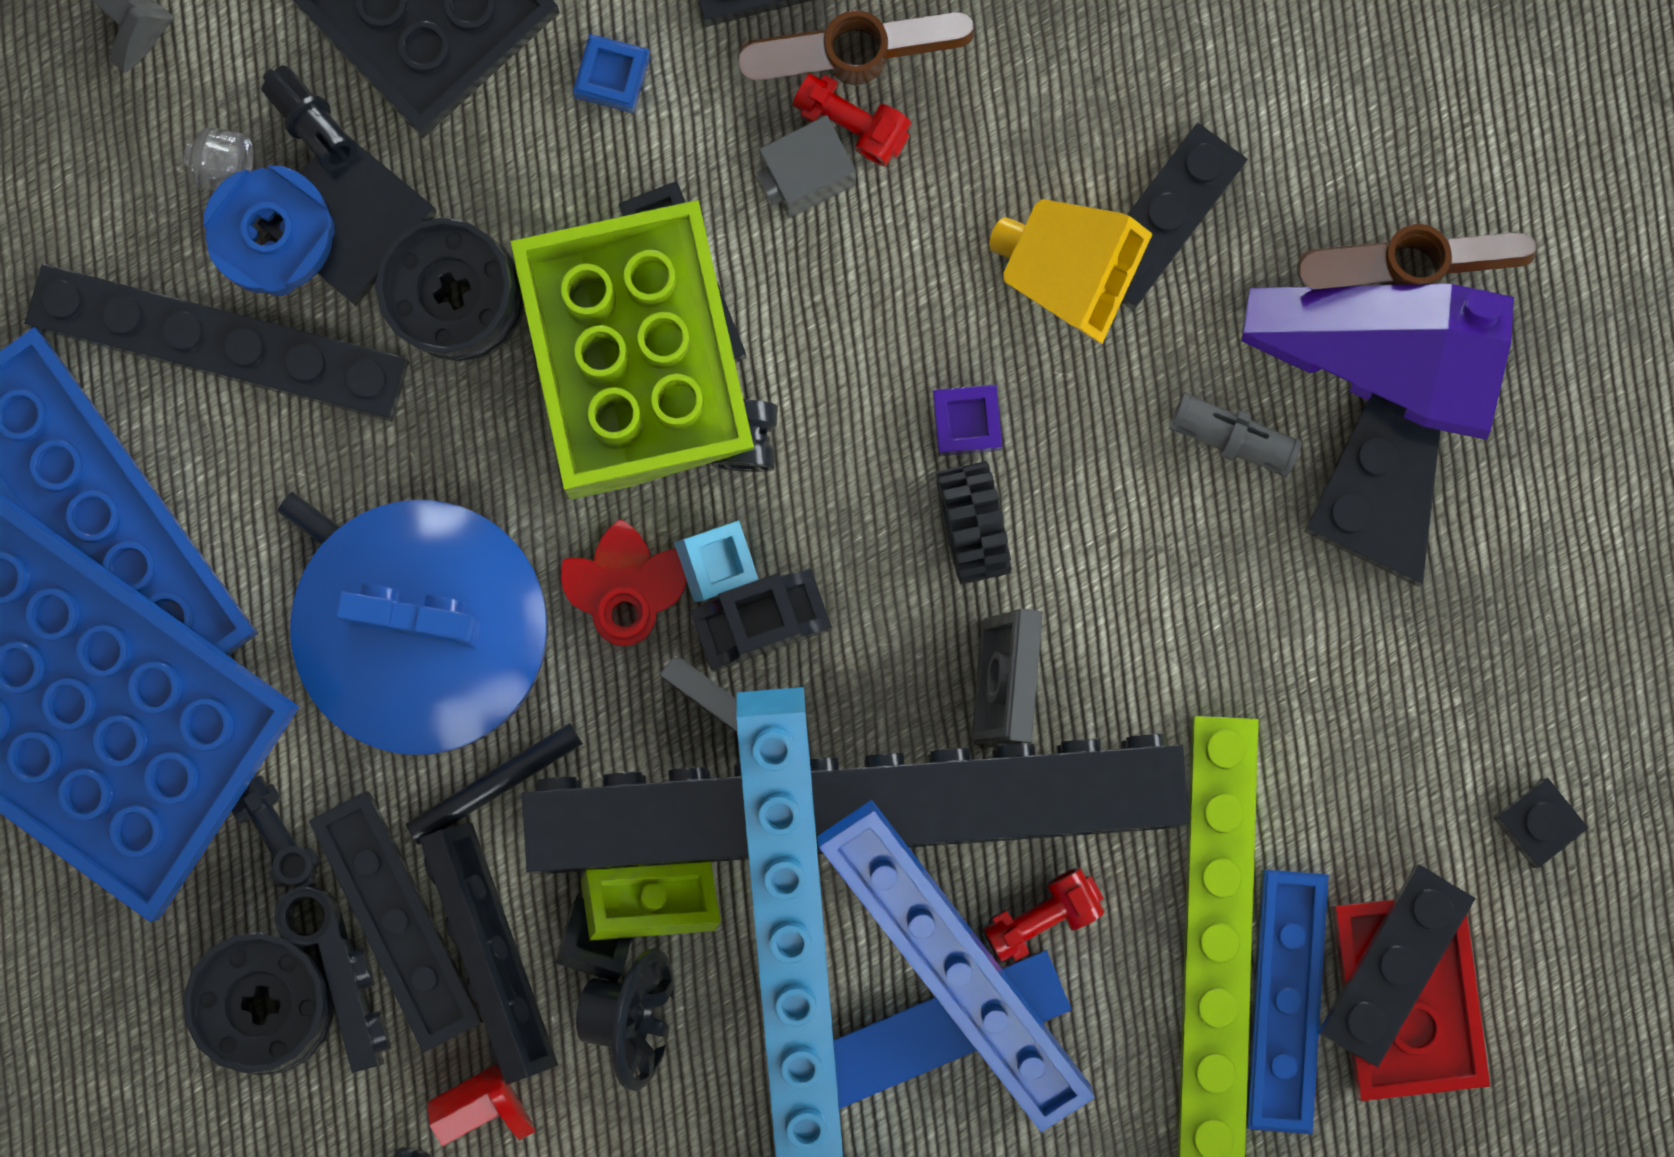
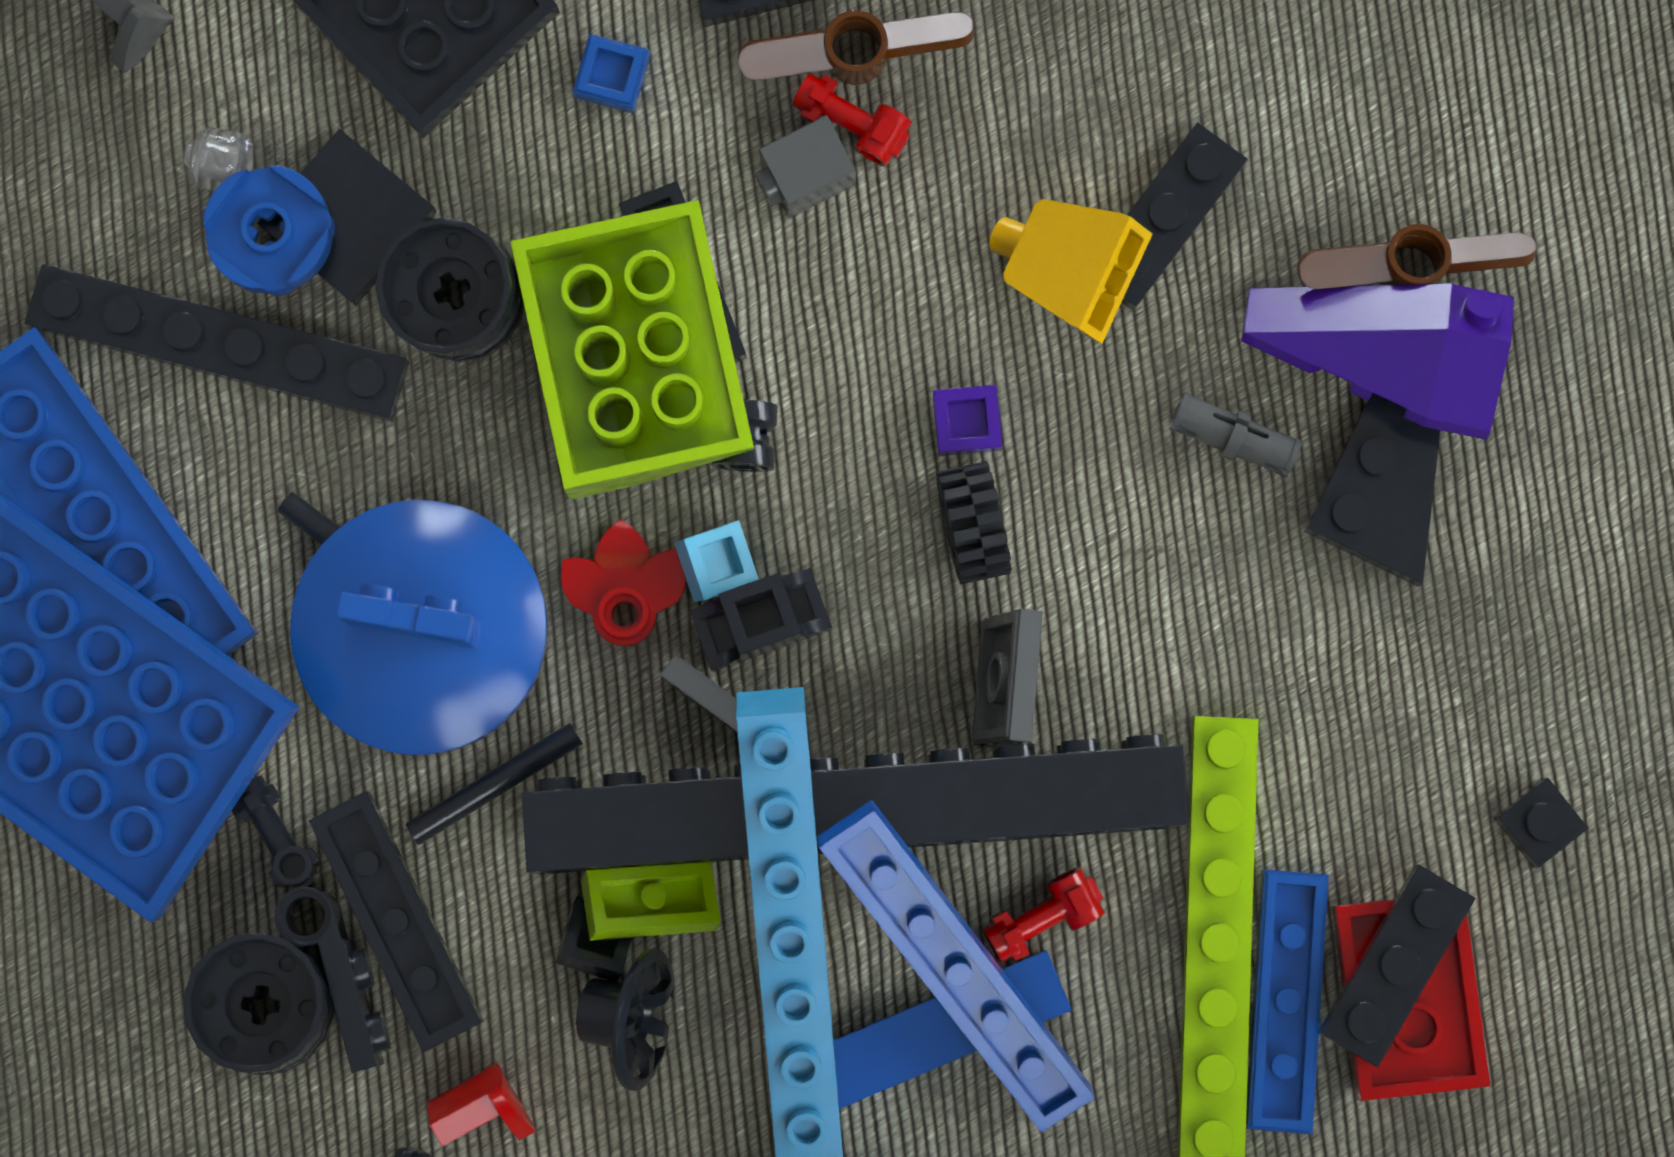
(308, 117): black axle -> none
(488, 952): black plate -> none

